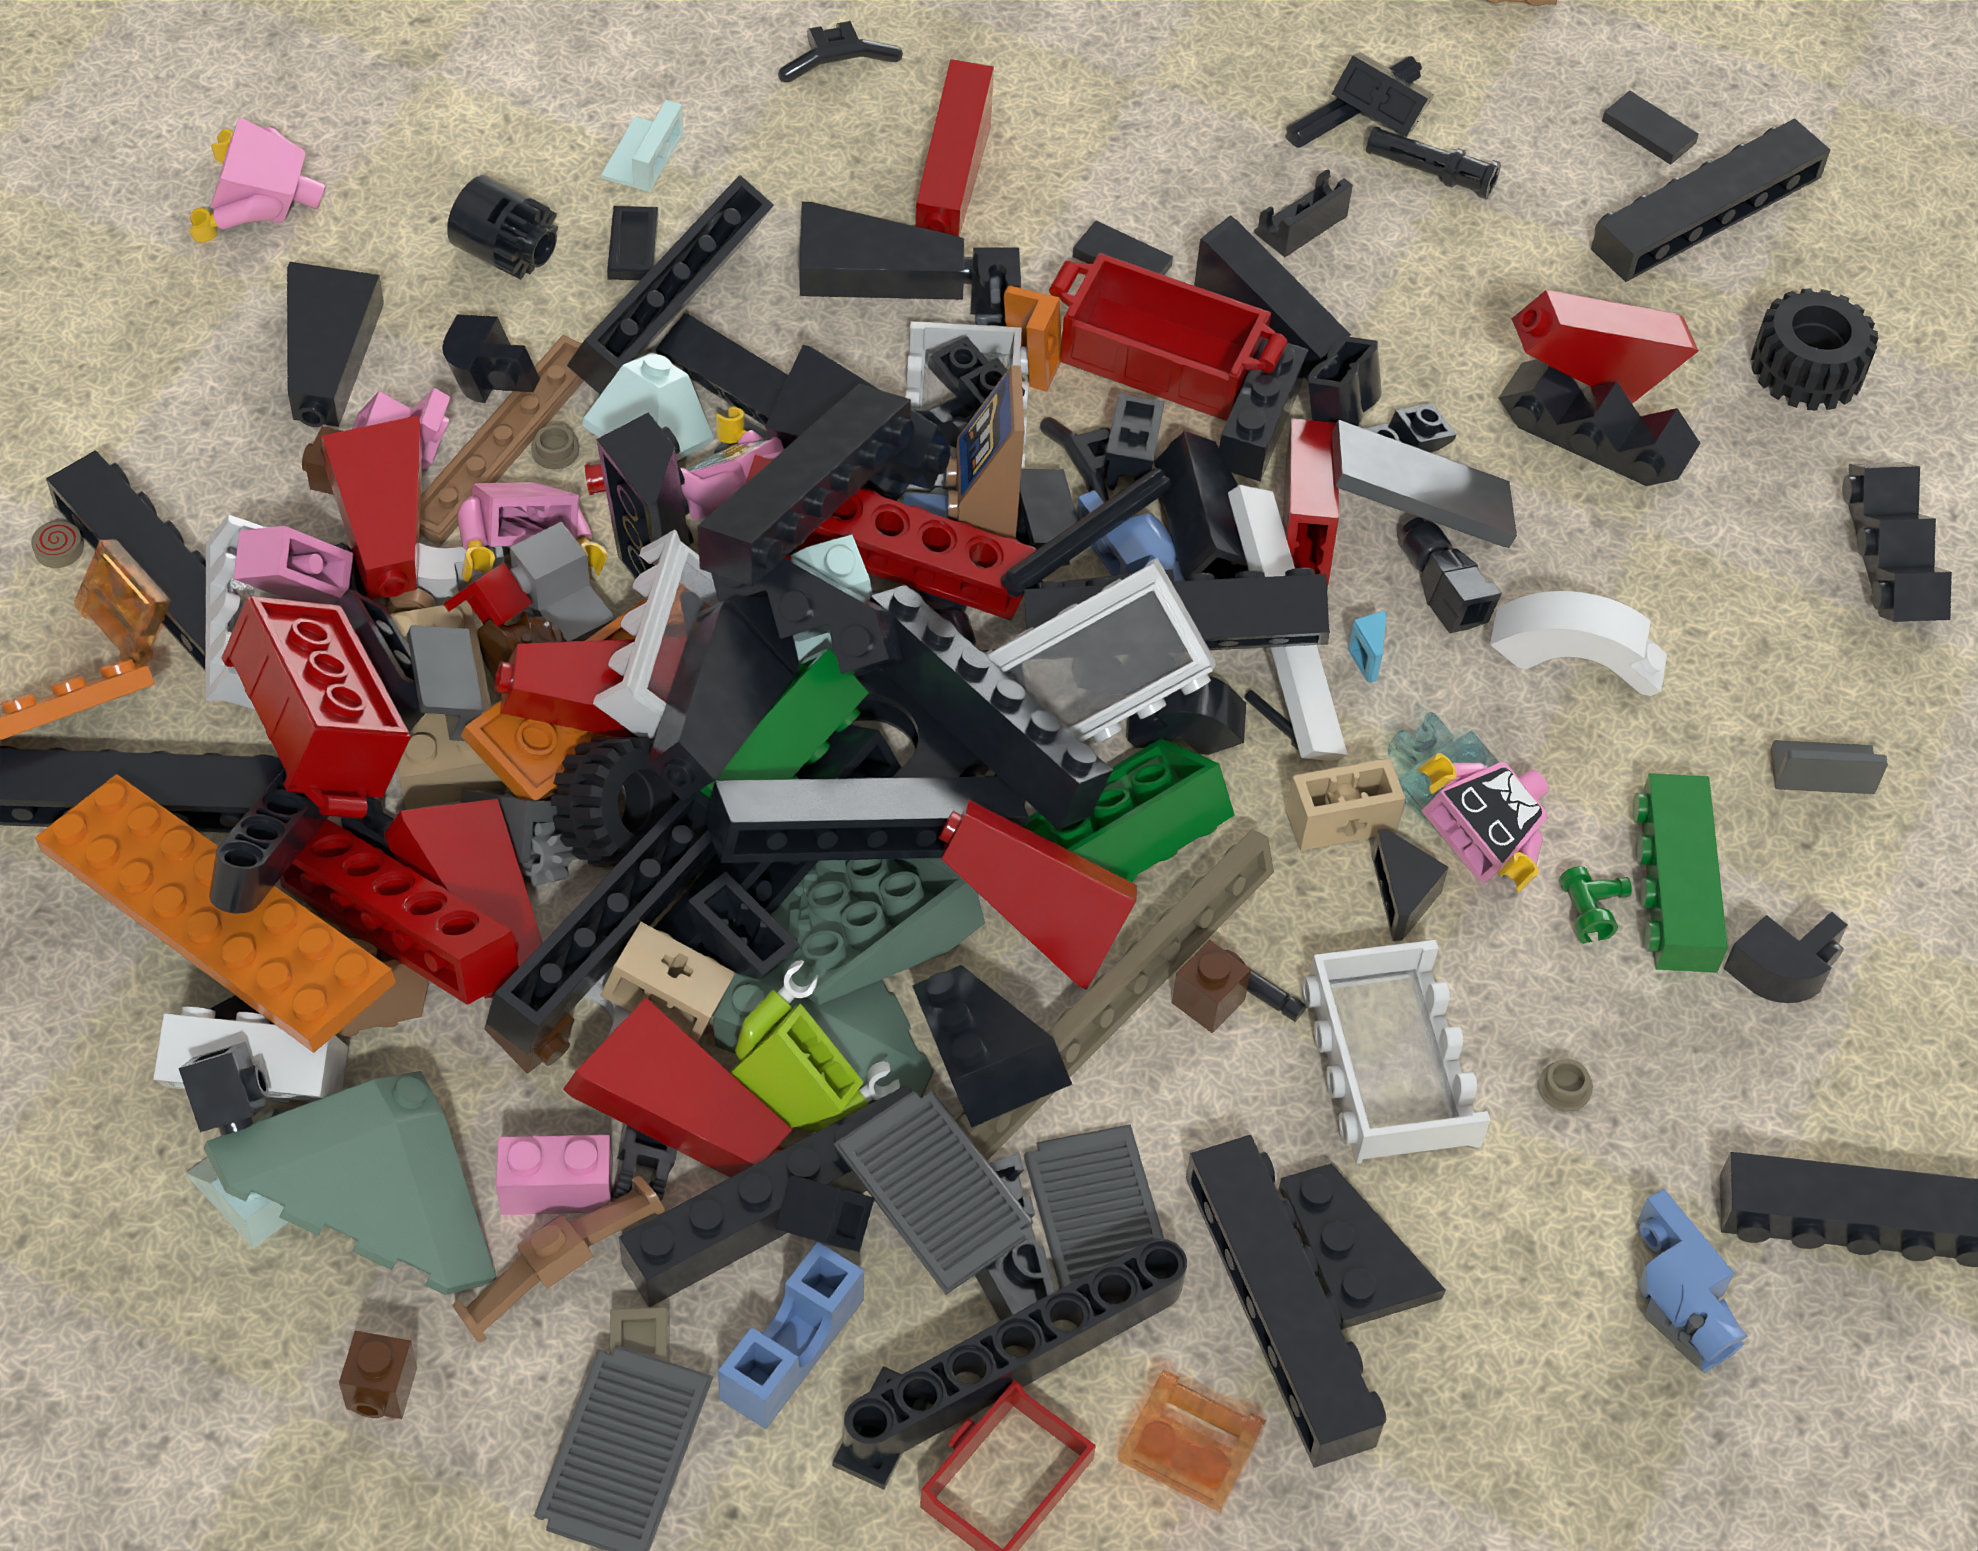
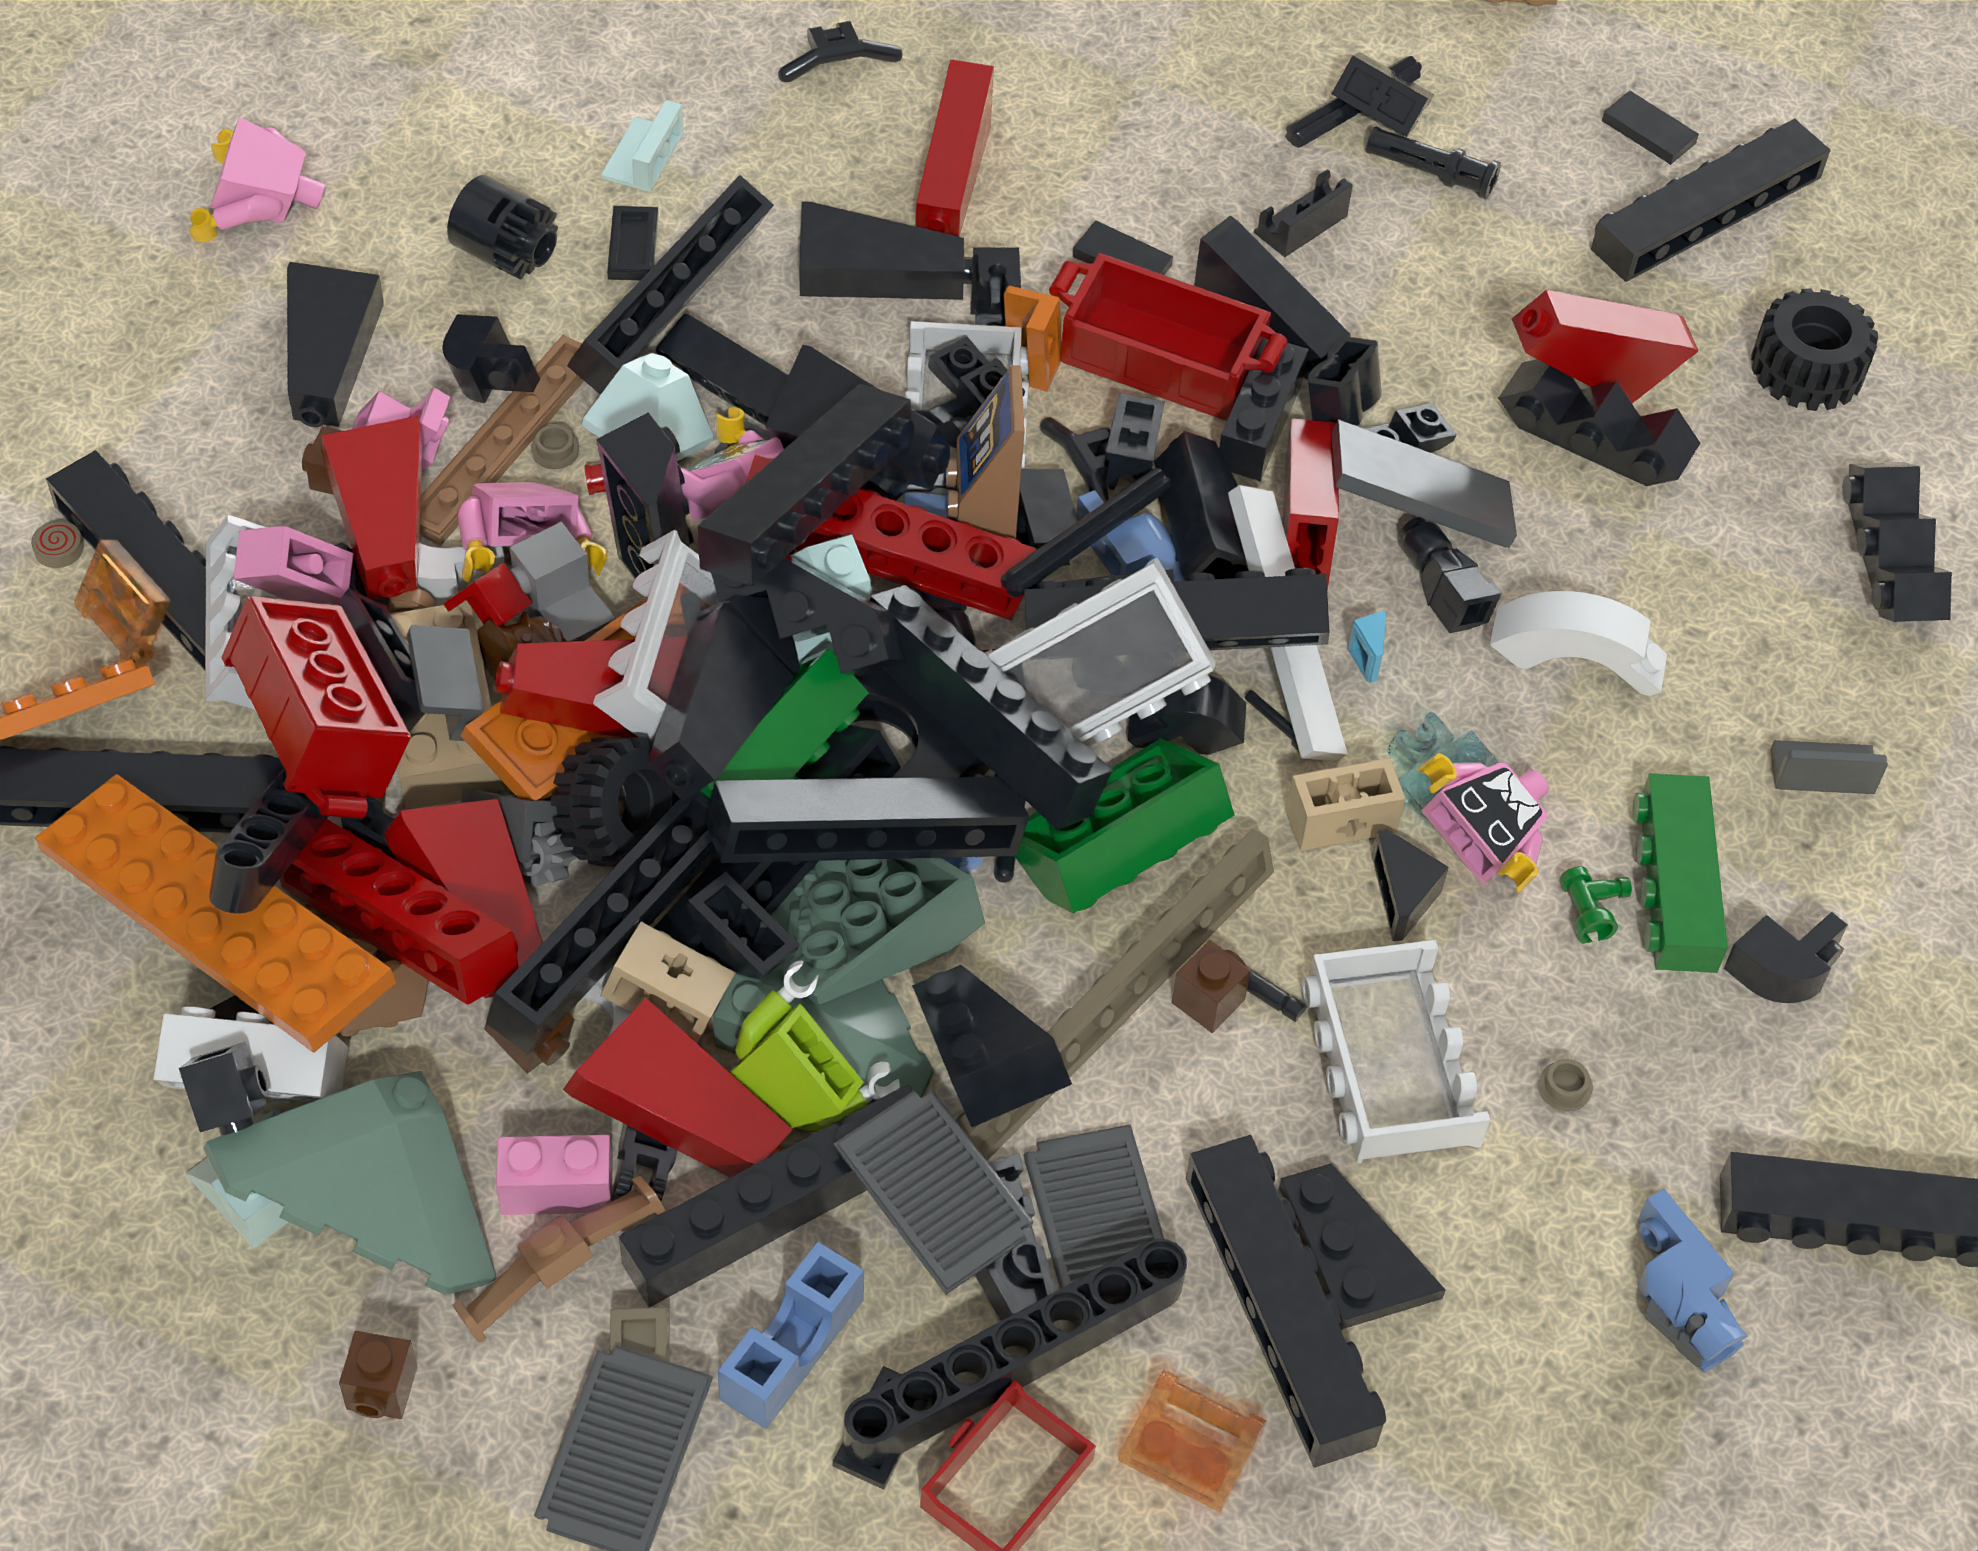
(824, 1213): black panel -> none
(1042, 889): red slope -> none

